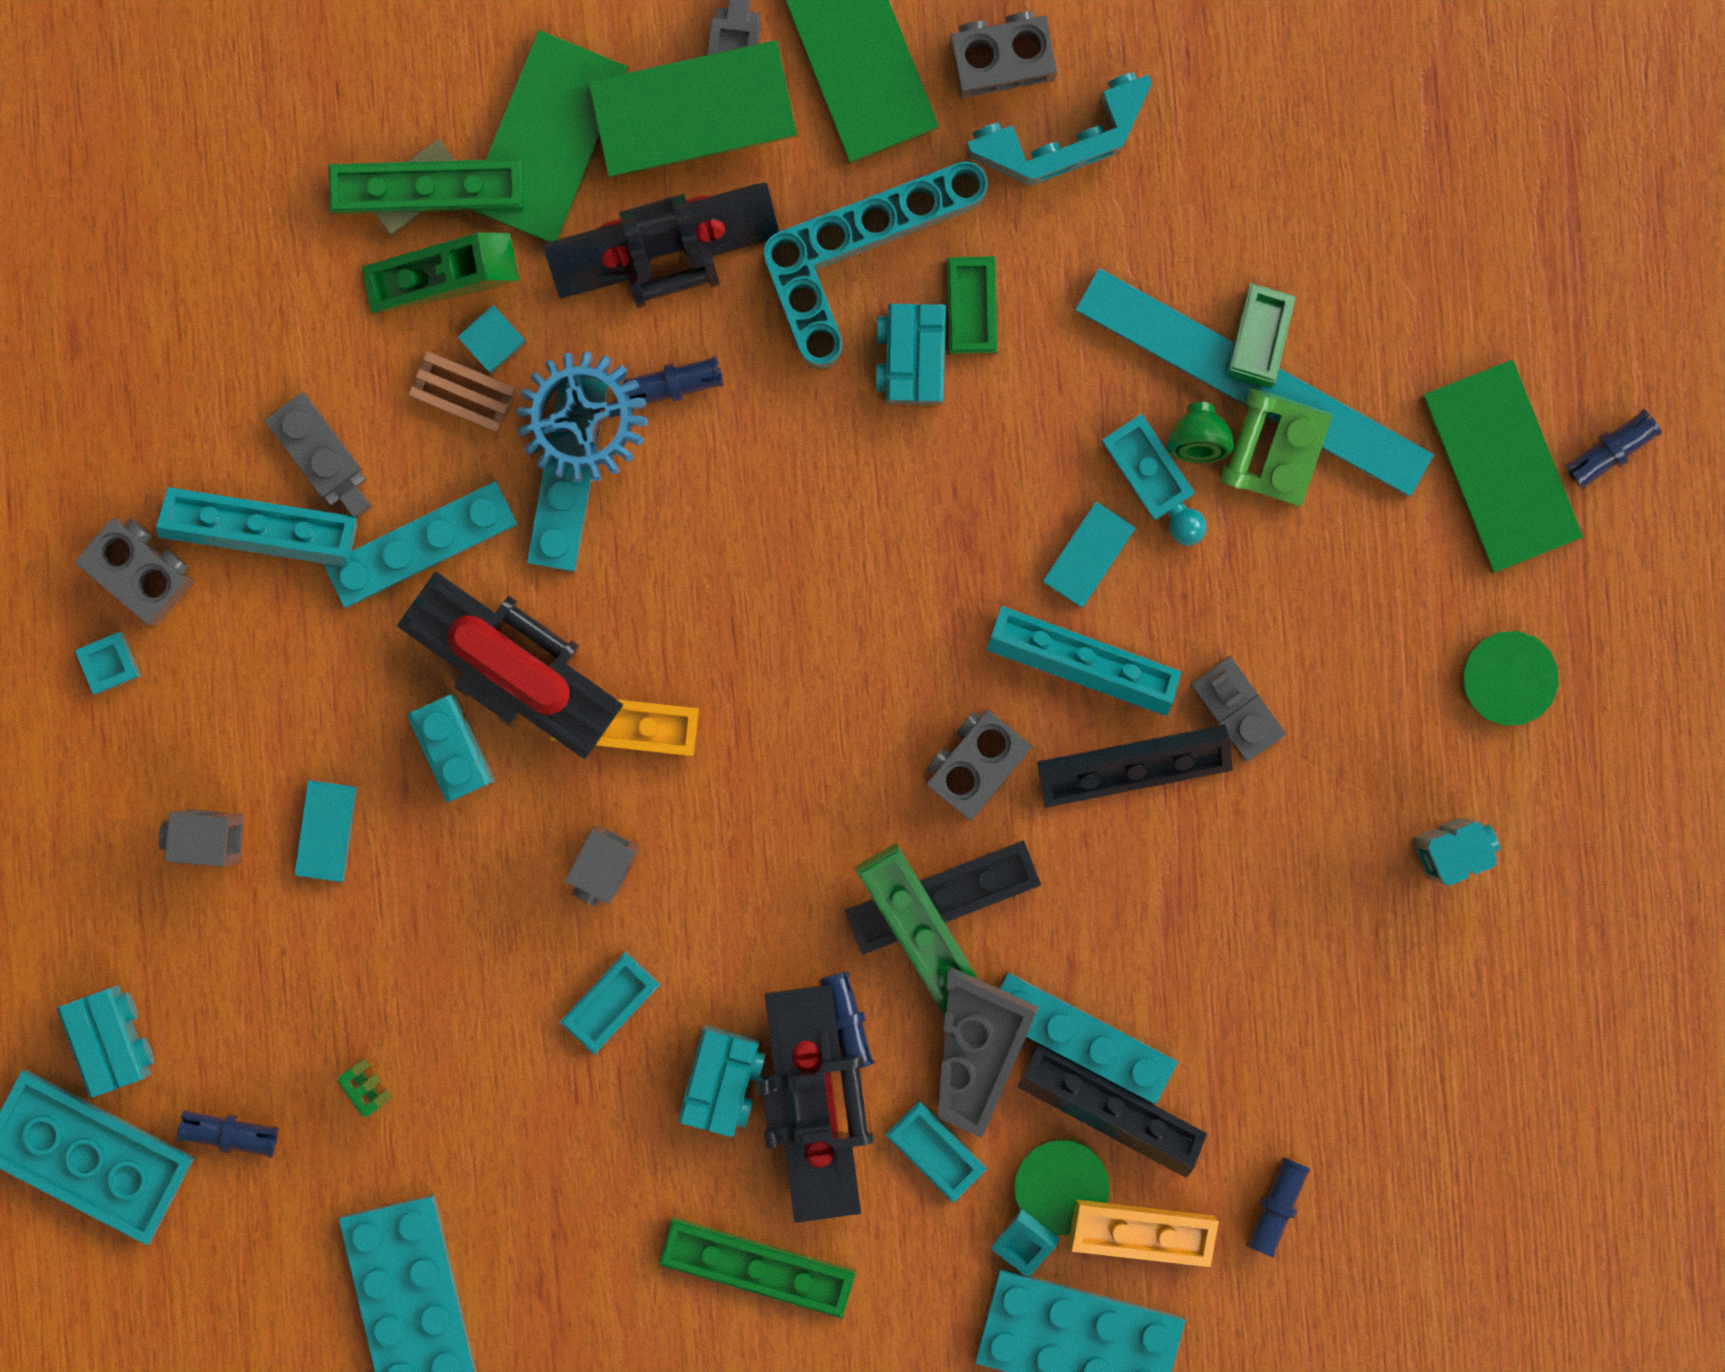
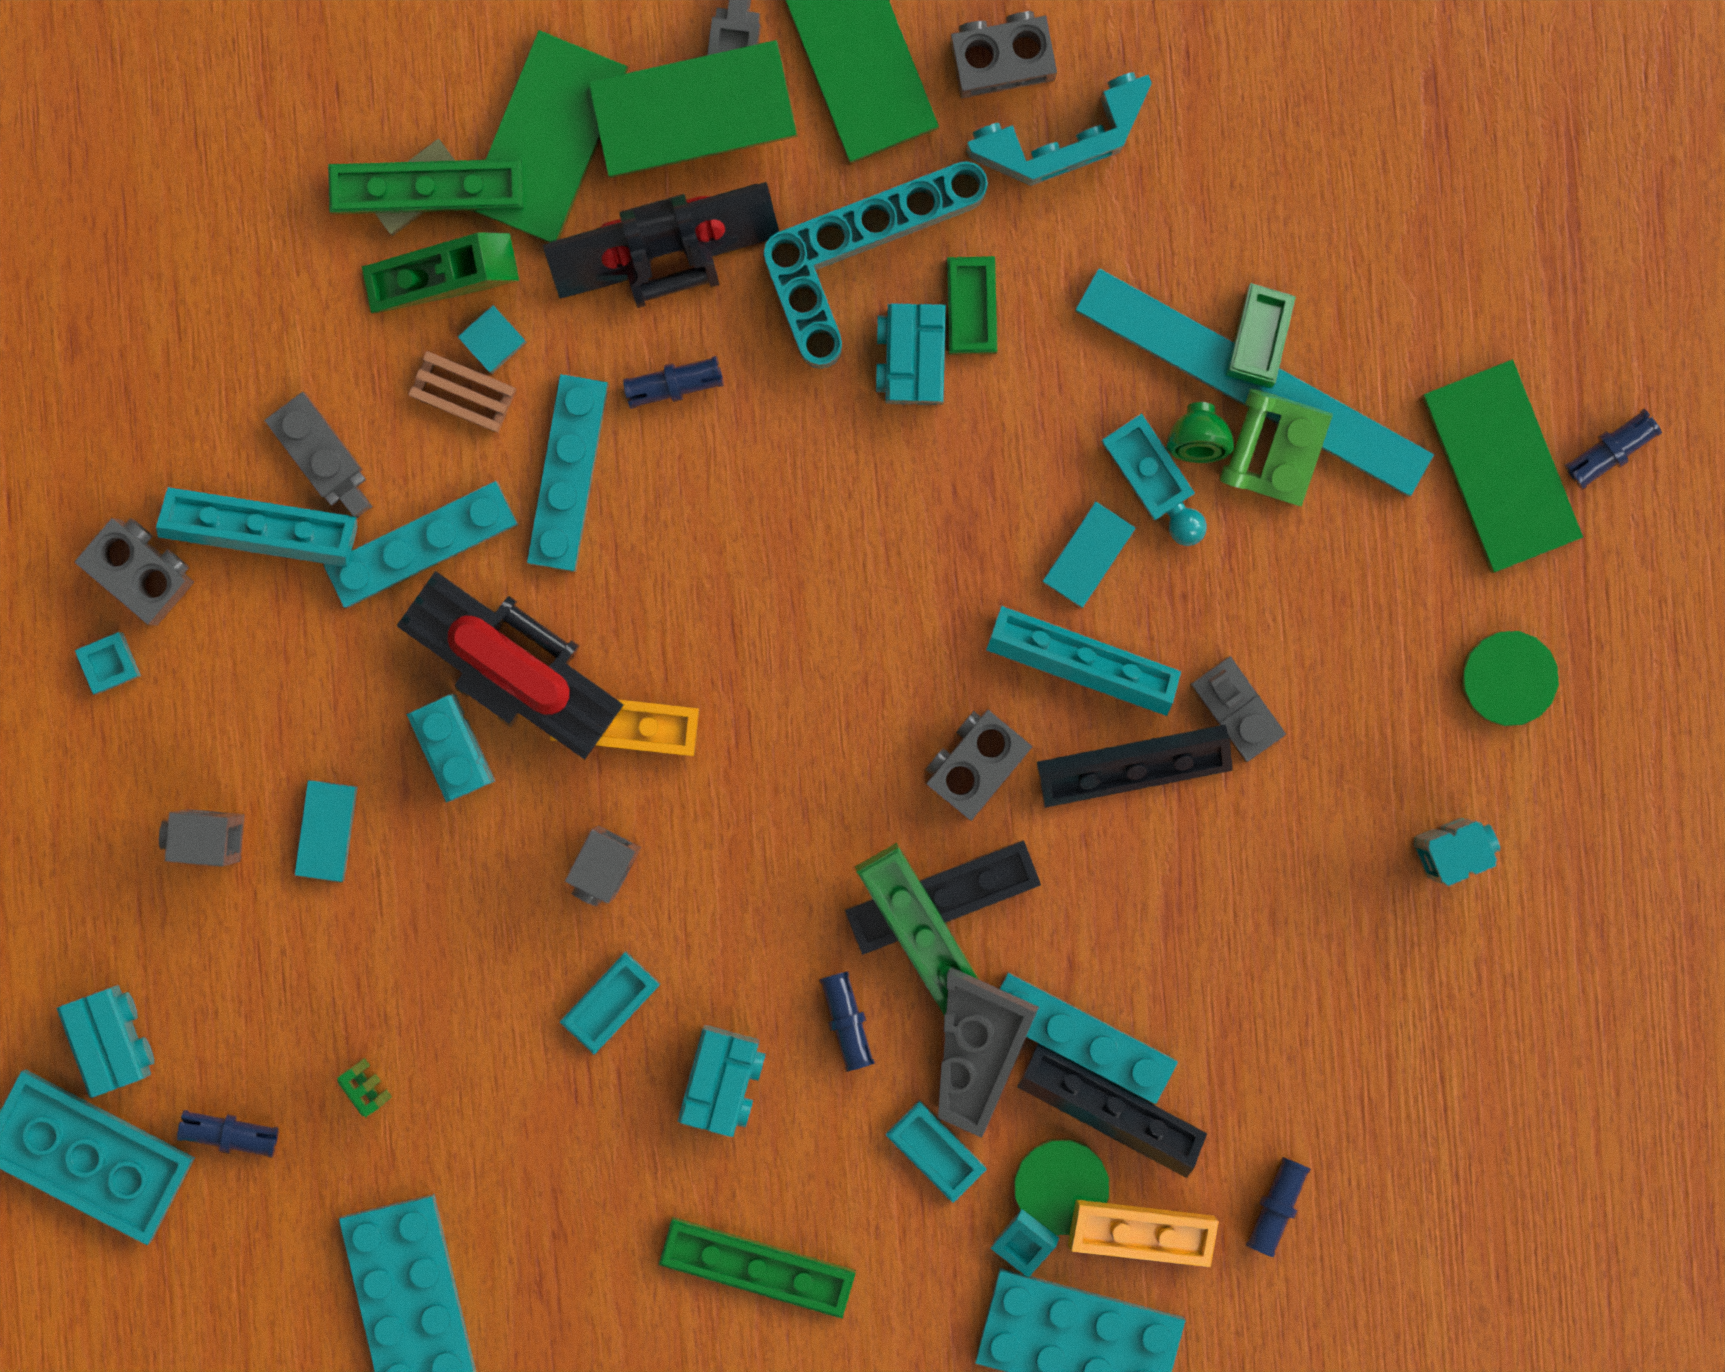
(605, 412): dark azure gear -> none
(803, 1107): black piece -> none

